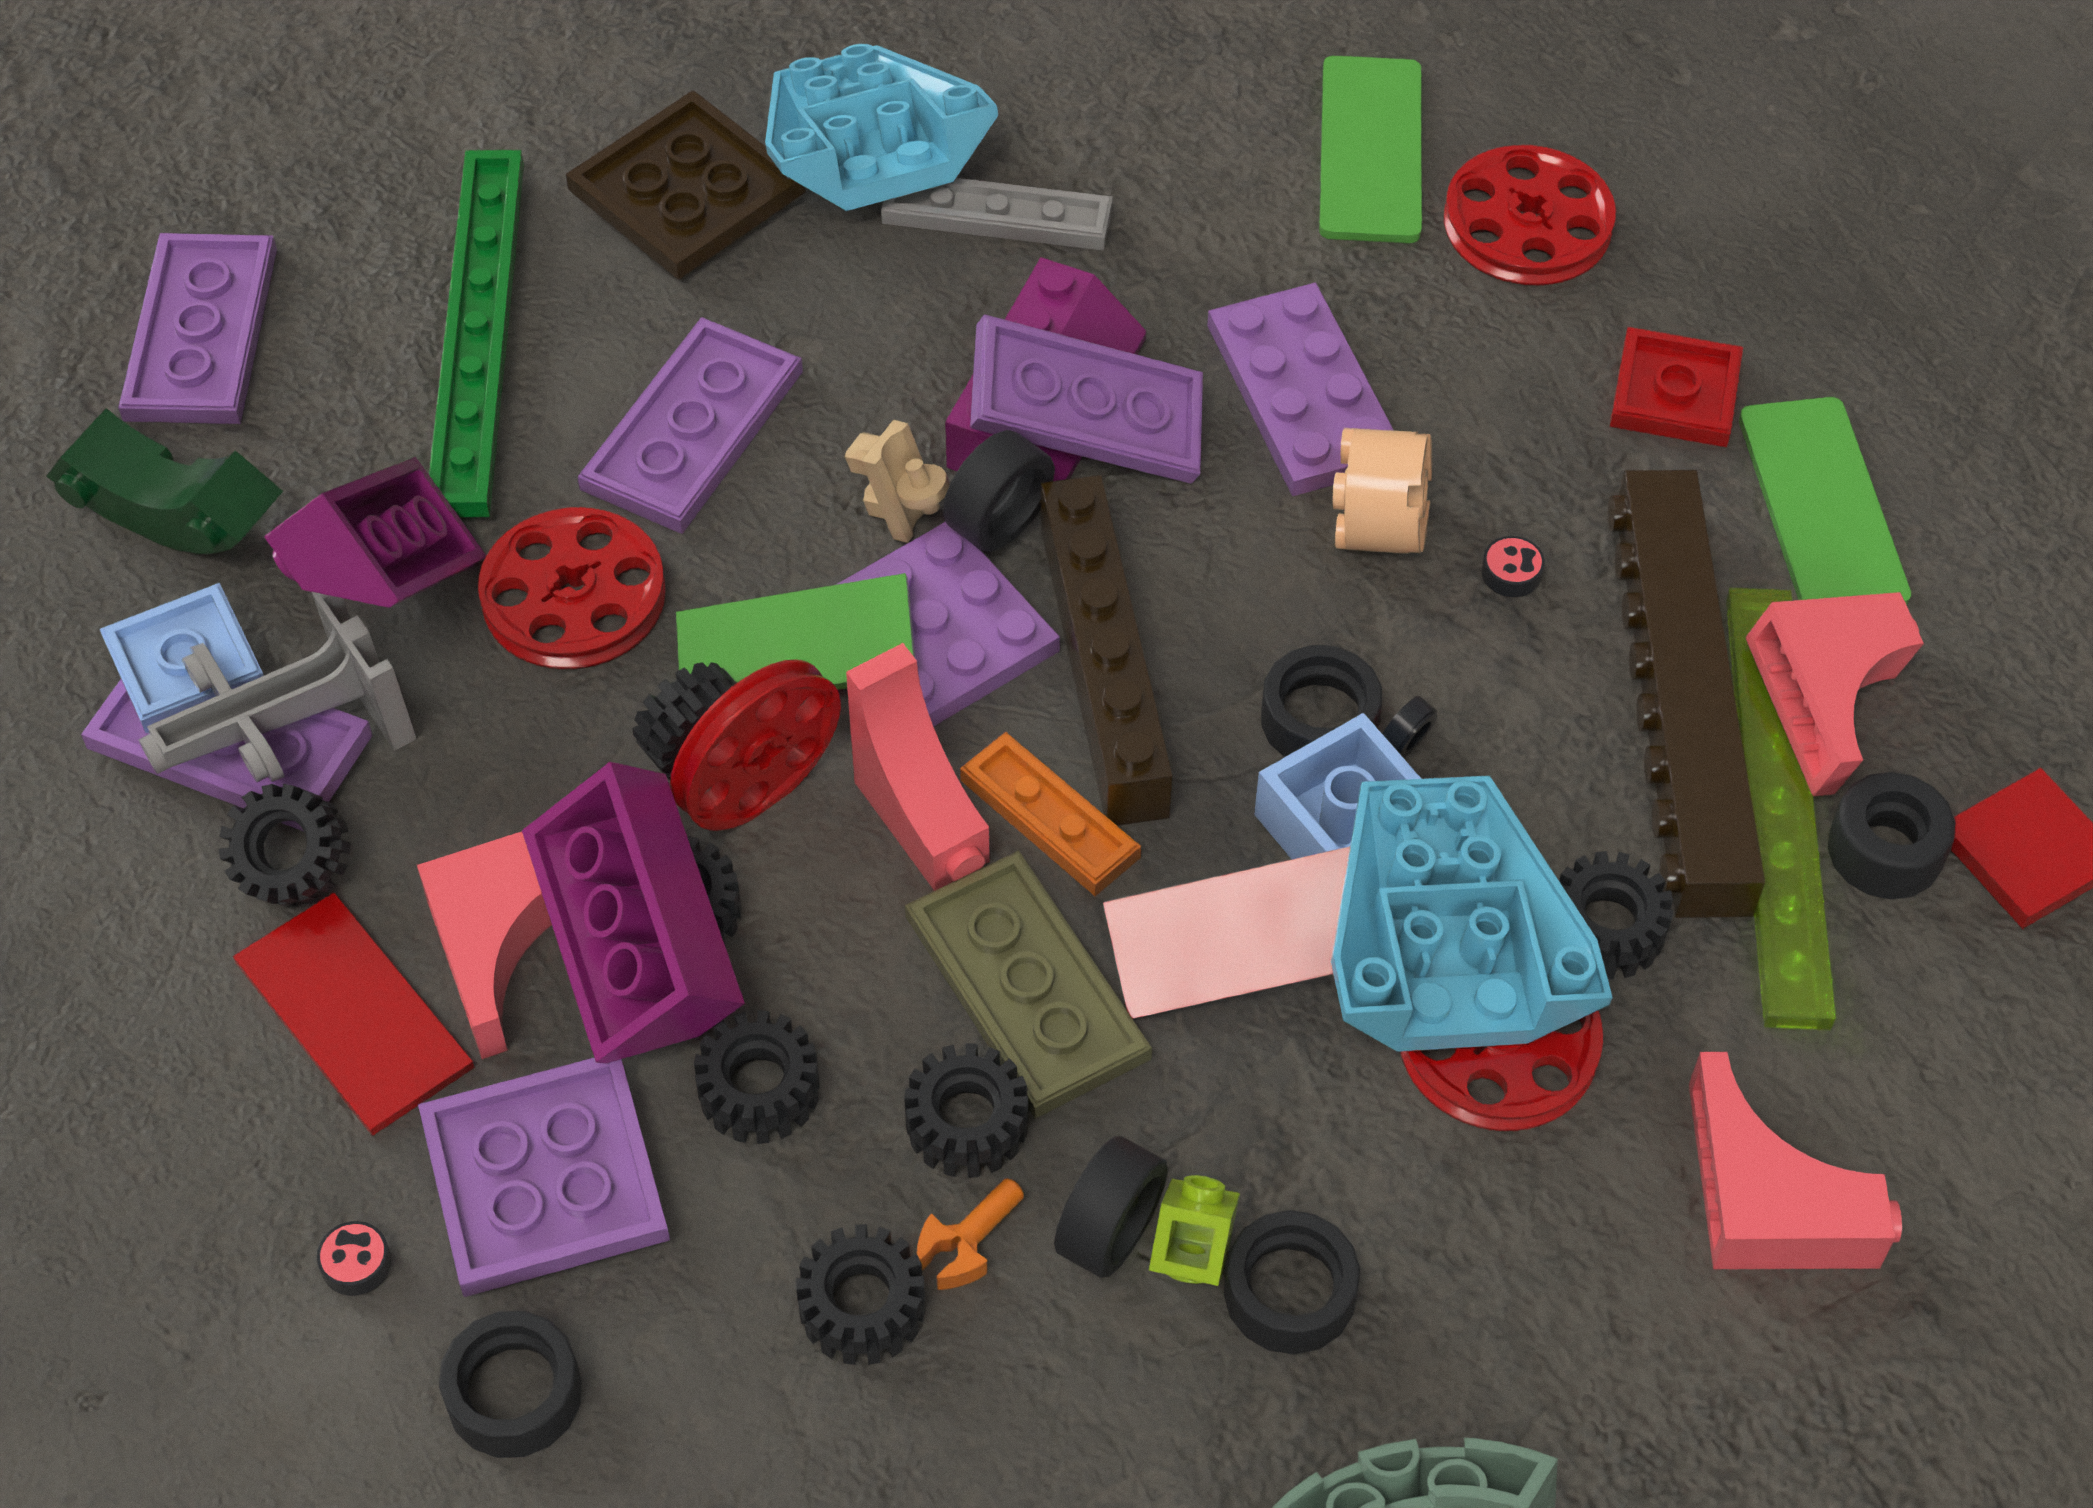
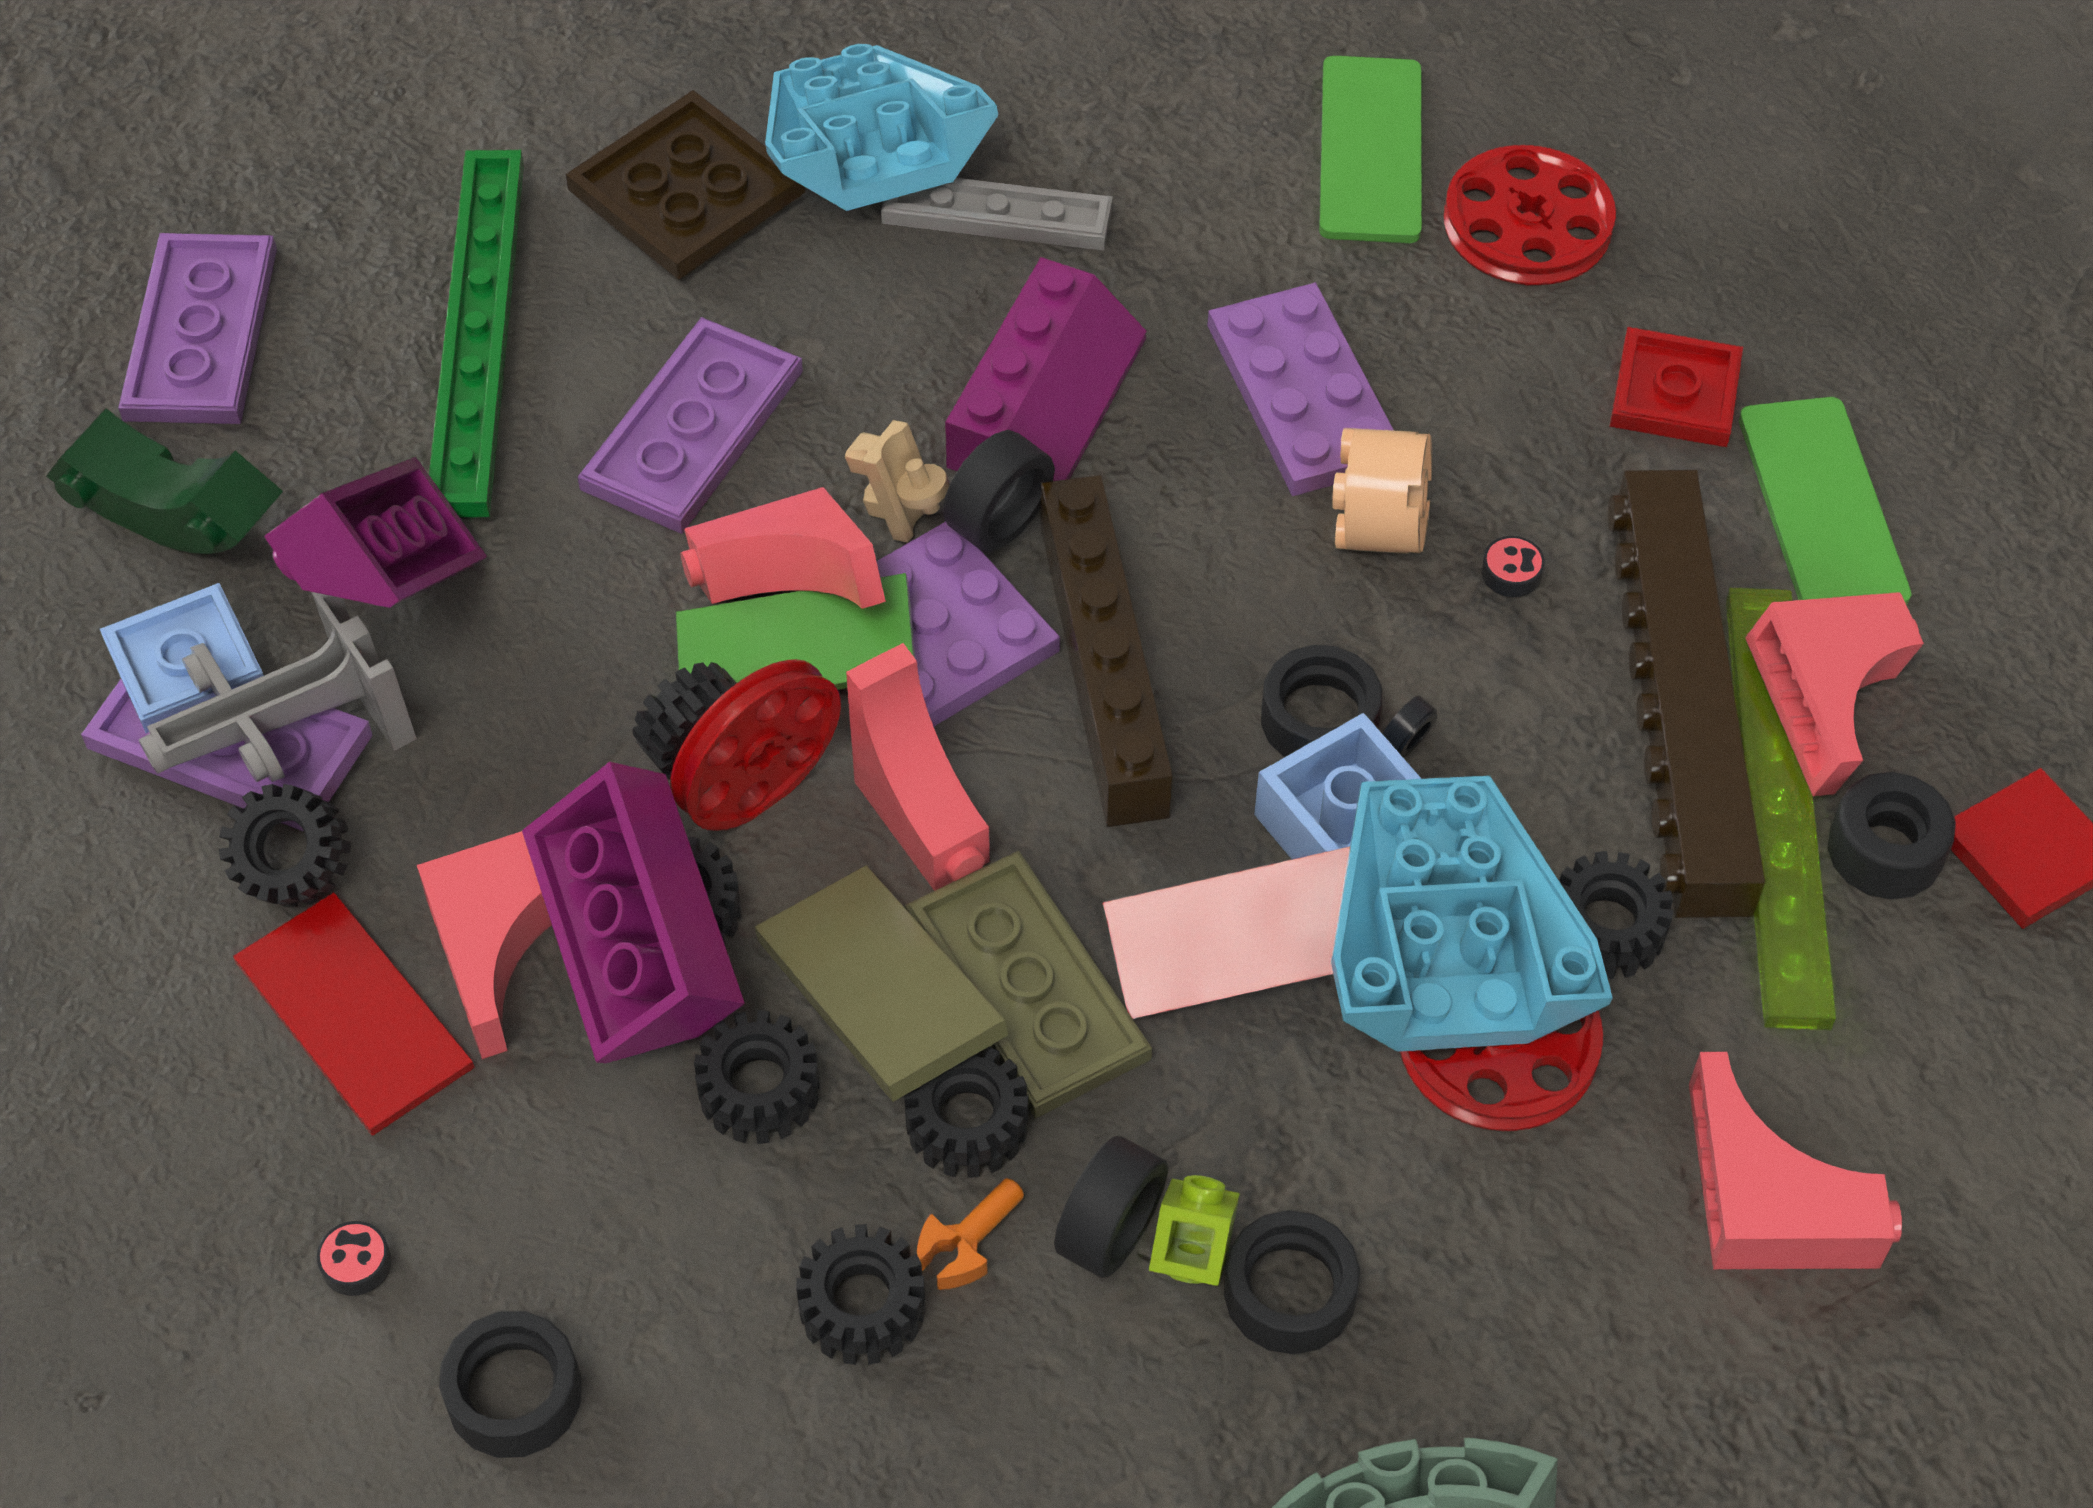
(542, 1174): medium lavender plate -> none
(567, 608): red wedge -> none
(784, 547): none -> coral arch
(881, 983): none -> olive tile
(1050, 813): orange tile -> none
(1087, 399): medium lavender tile -> none

